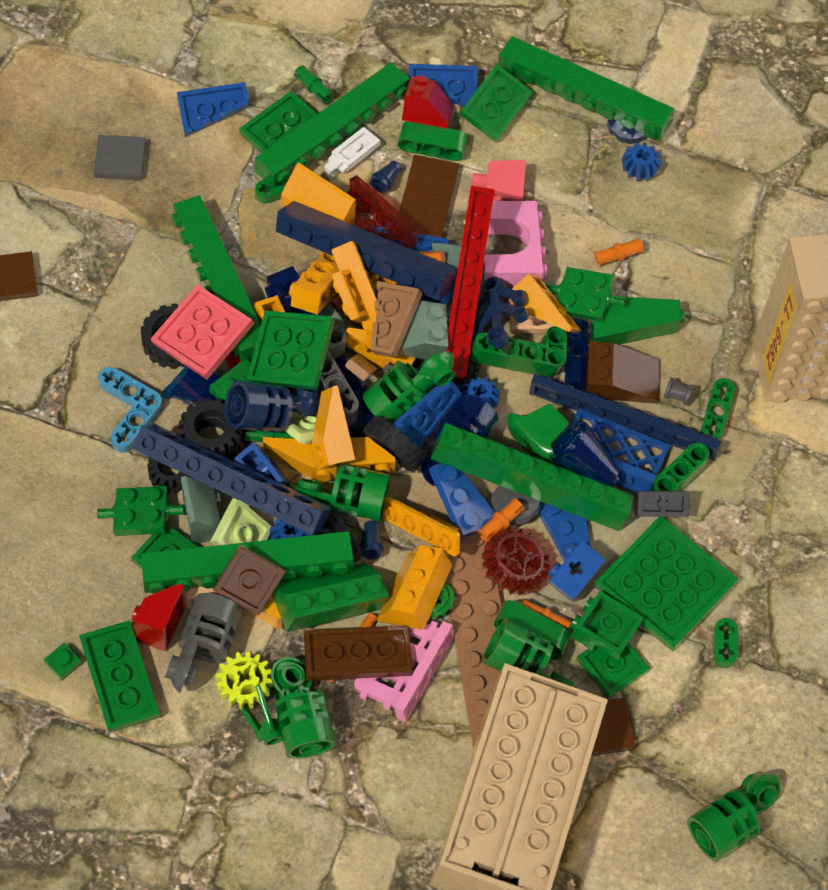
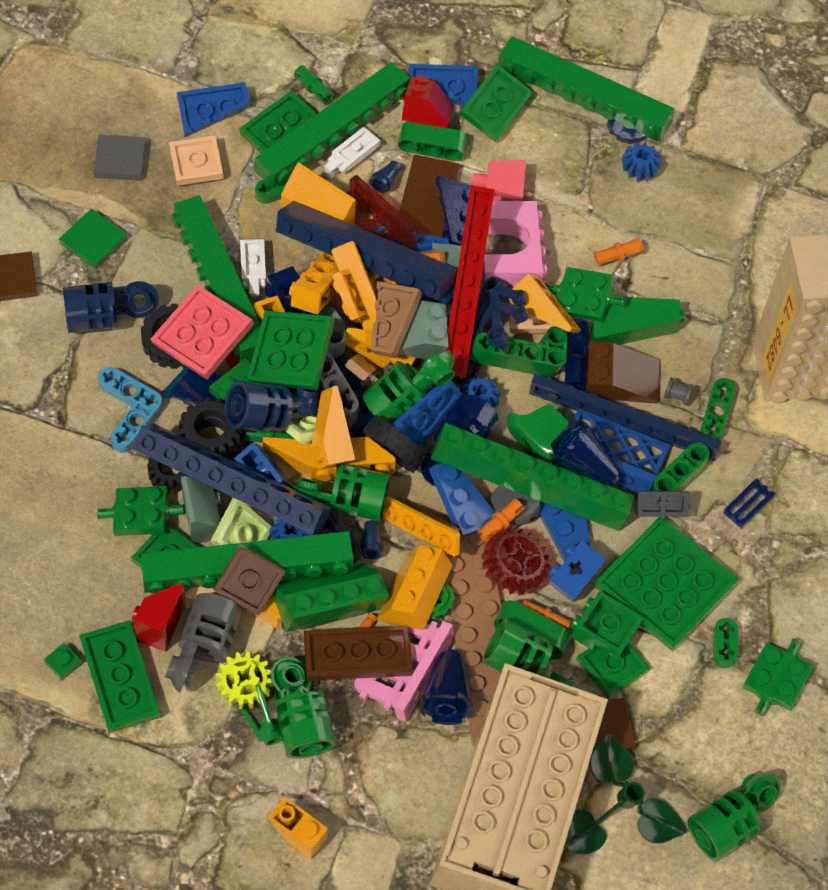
(93, 238): none -> green tile
(97, 304): none -> dark blue cylinder
(196, 160): none -> light nougat plate
(253, 266): none -> white hinge
(298, 827): none -> light orange slope
(448, 690): none -> clear blue cone
(454, 199): none -> clear blue wing
(658, 820): none -> dark green plant
(762, 490): none -> clear blue tile
(778, 677): none -> green plate

